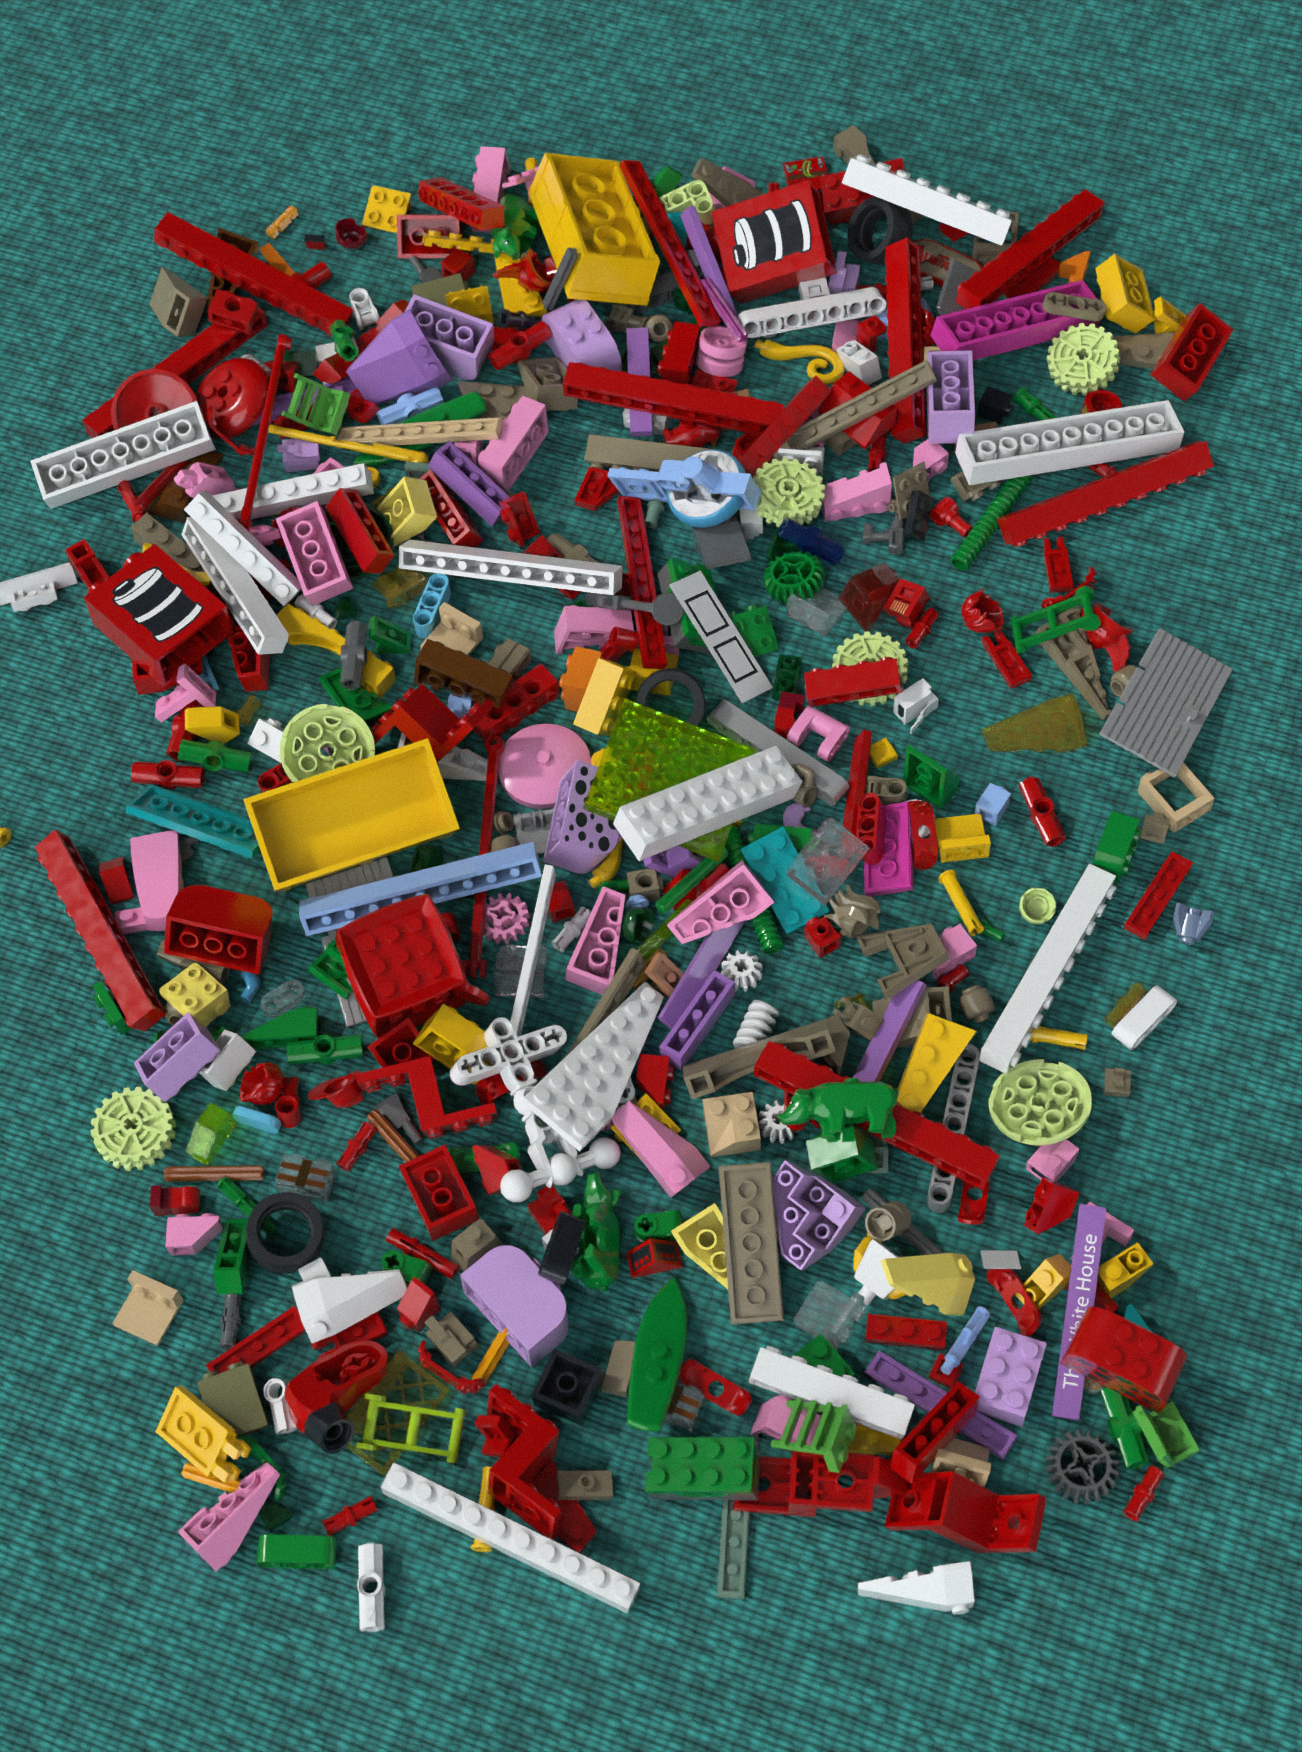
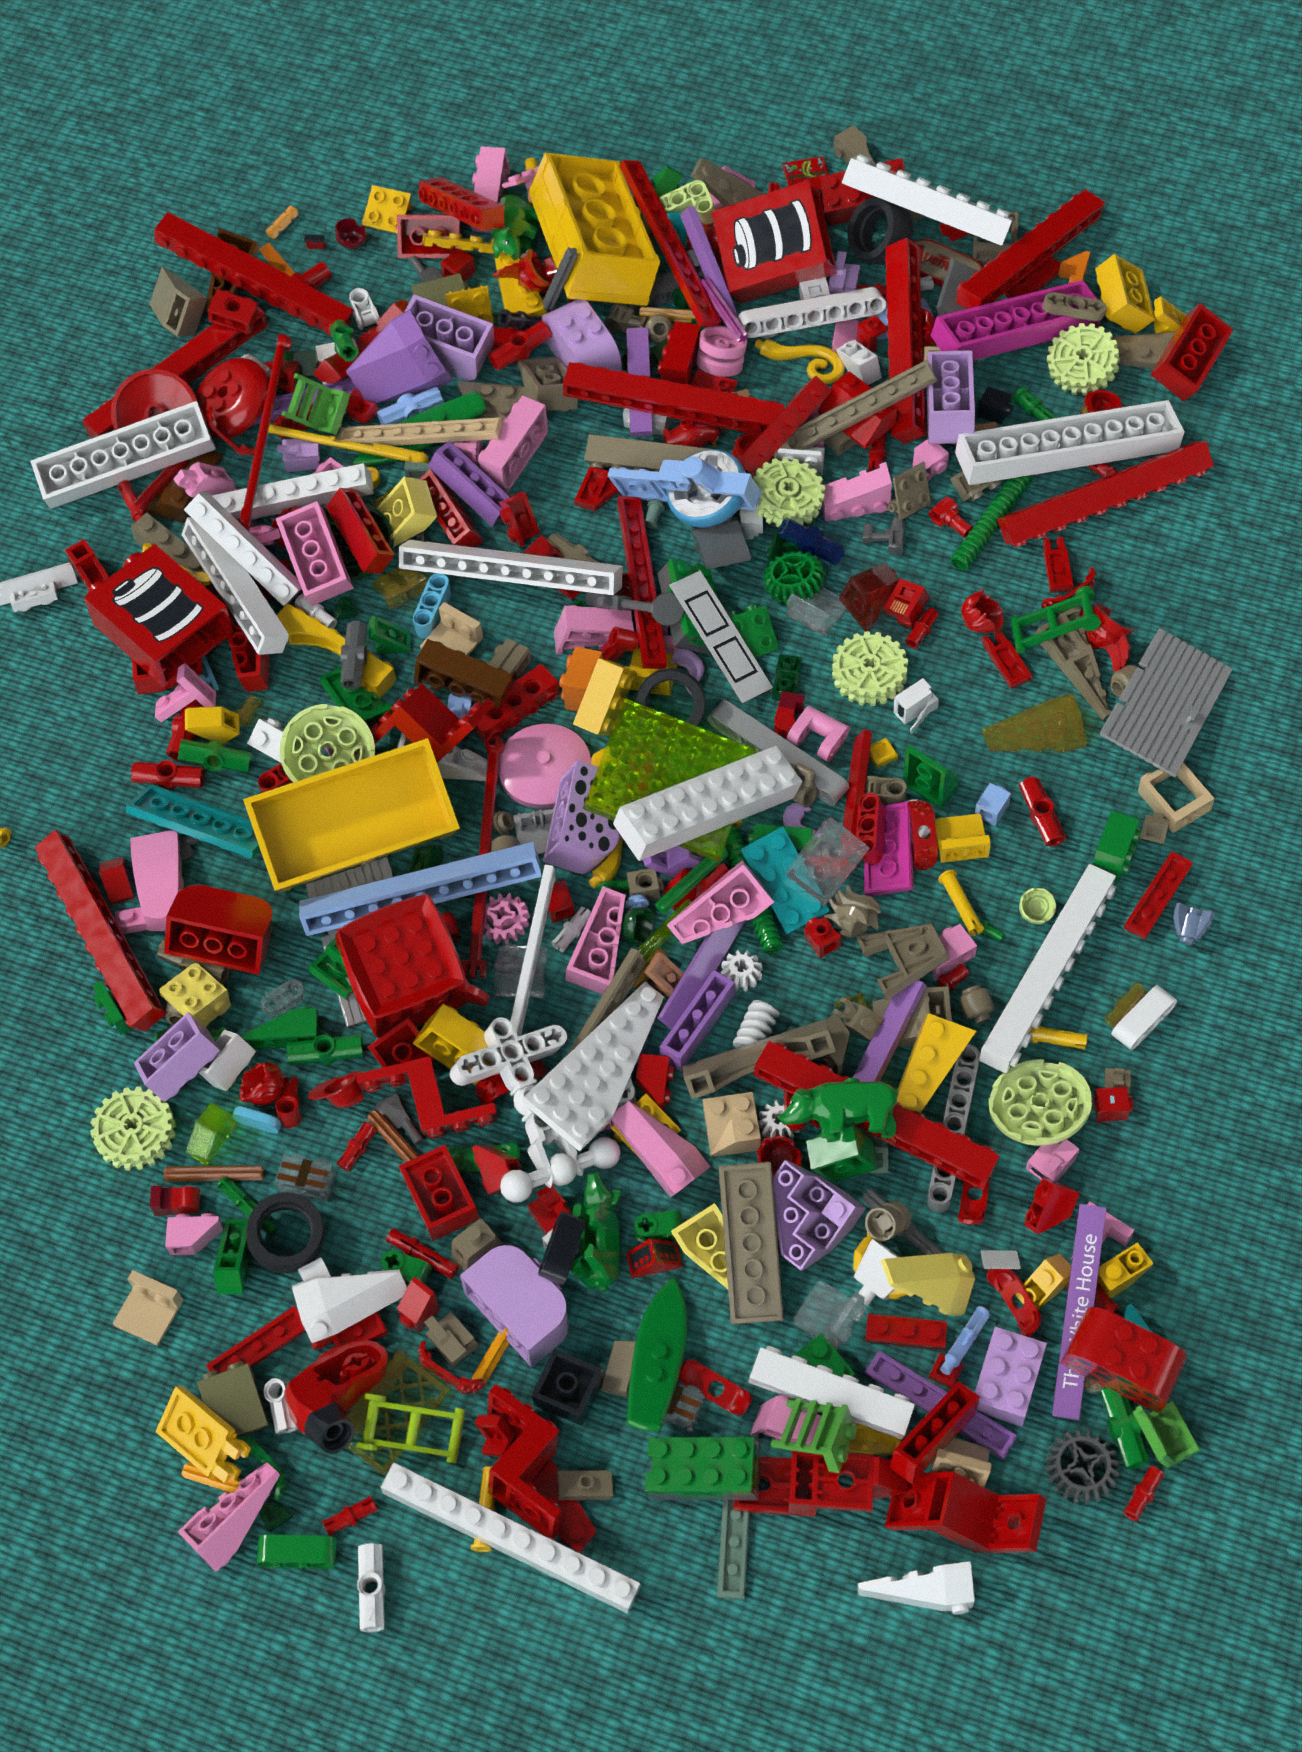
(230, 1321): dark grey pin -> none
(253, 985): dark azure arm -> none
(674, 315): none -> light orange axle
(690, 661): none -> lavender piece
(777, 1150): none -> red hair
(853, 682): red brick -> none
(918, 515): black plate -> none
(1112, 1104): none -> red brick

